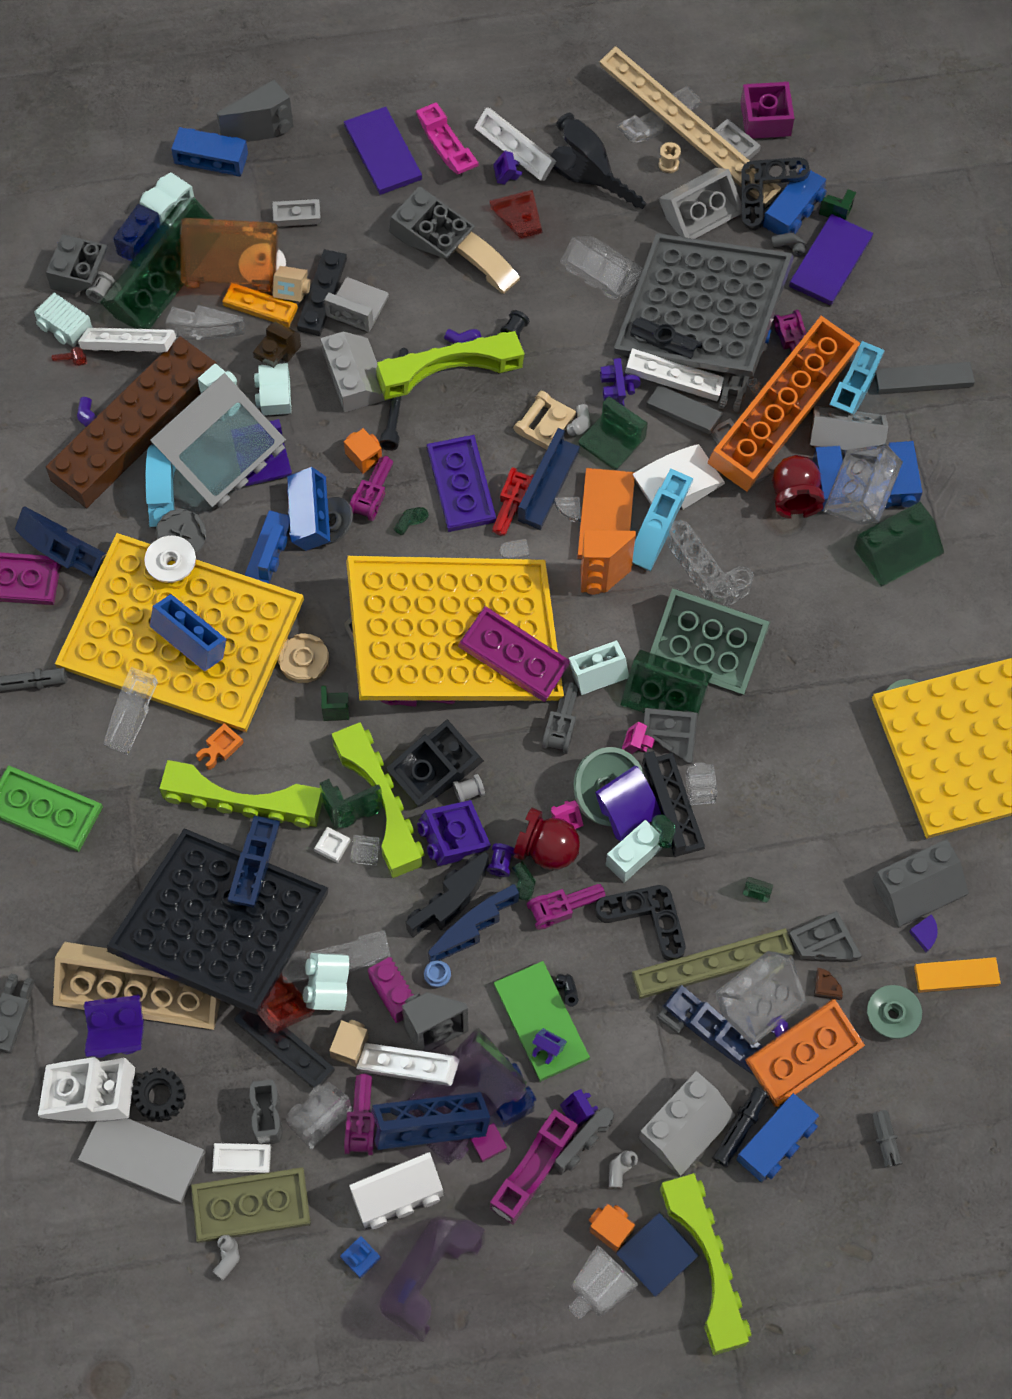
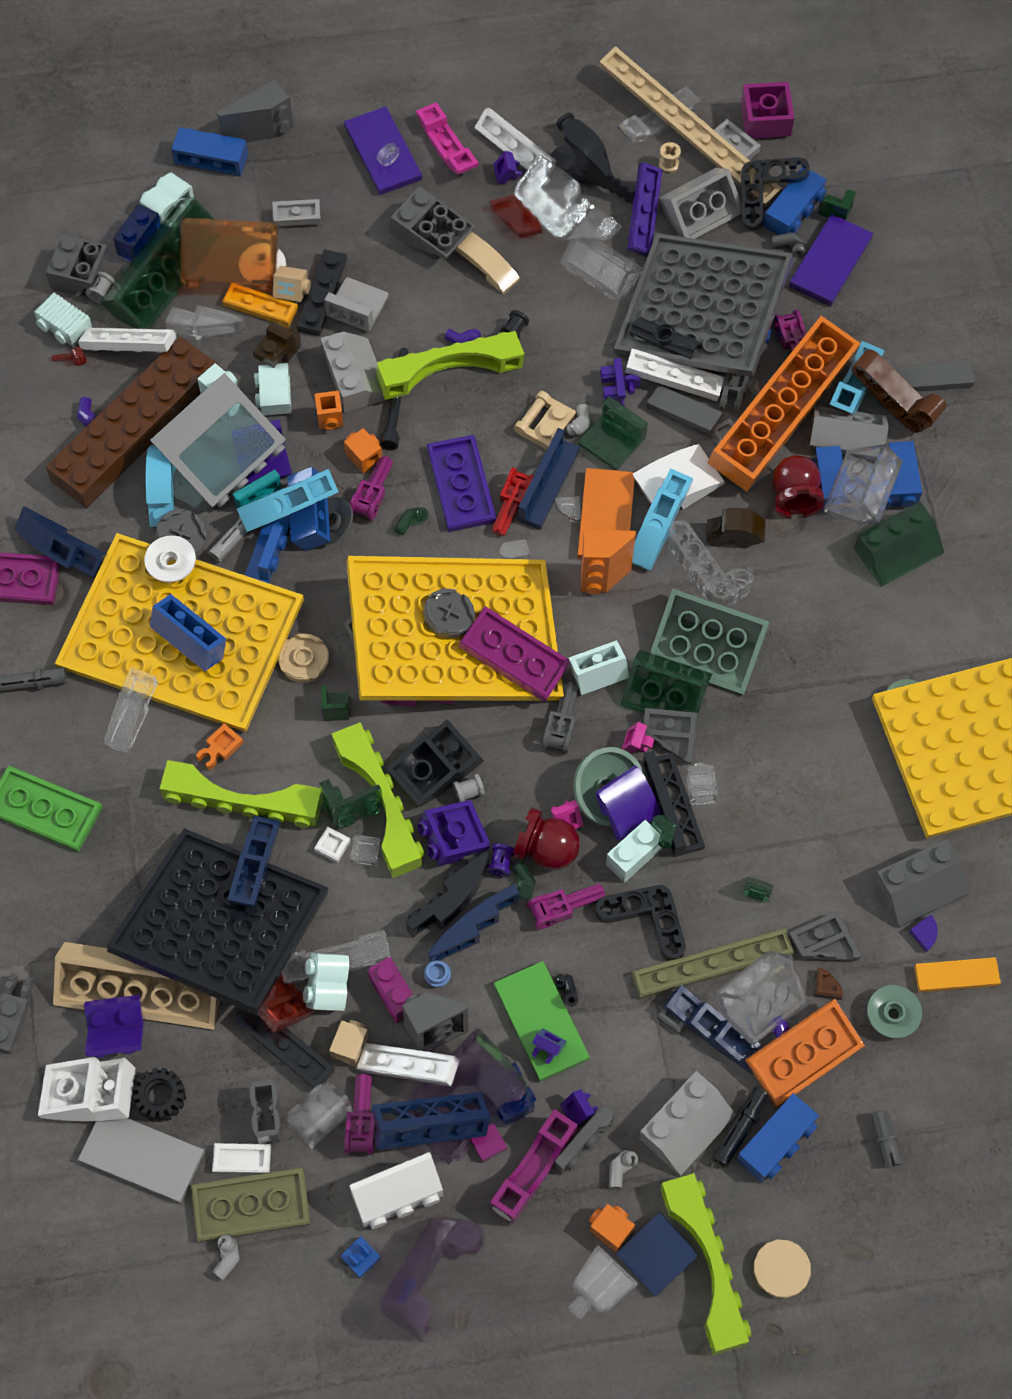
(228, 541): none -> light grey pin
(261, 487): none -> teal tile
(287, 500): none -> medium azure slope
(329, 410): none -> orange brick
(388, 154): none -> clear tile
(448, 613): none -> dark grey tile
(551, 197): none -> clear windscreen
(644, 209): none -> dark purple tile
(738, 525): none -> dark brown brick
(782, 1269): none -> tan tile
(896, 393): none -> reddish brown beam

